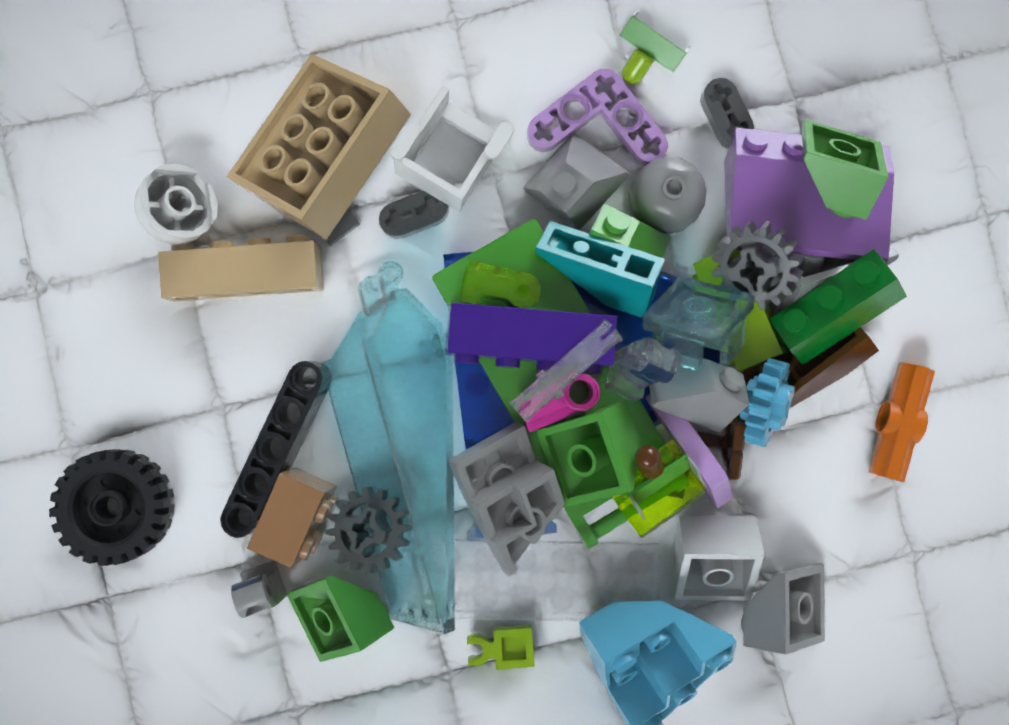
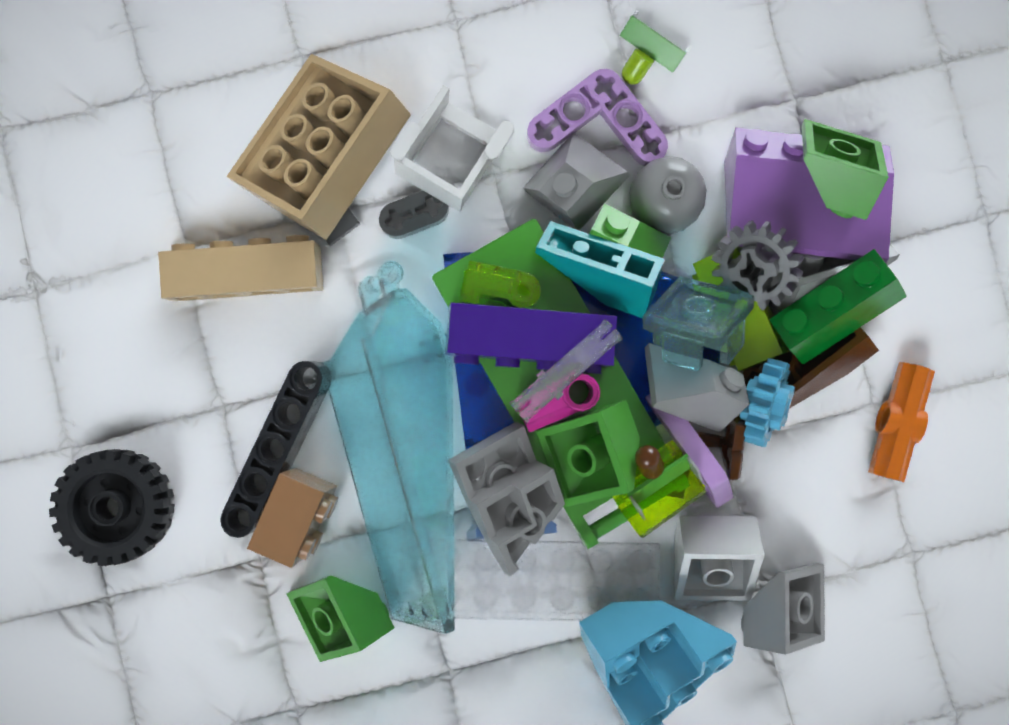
(175, 204): white cylinder -> none
(259, 589): light grey leg -> none
(361, 542): dark grey gear -> none
(510, 647): lime plate -> none
(641, 366): clear leg -> none
(734, 108): dark grey beam -> none

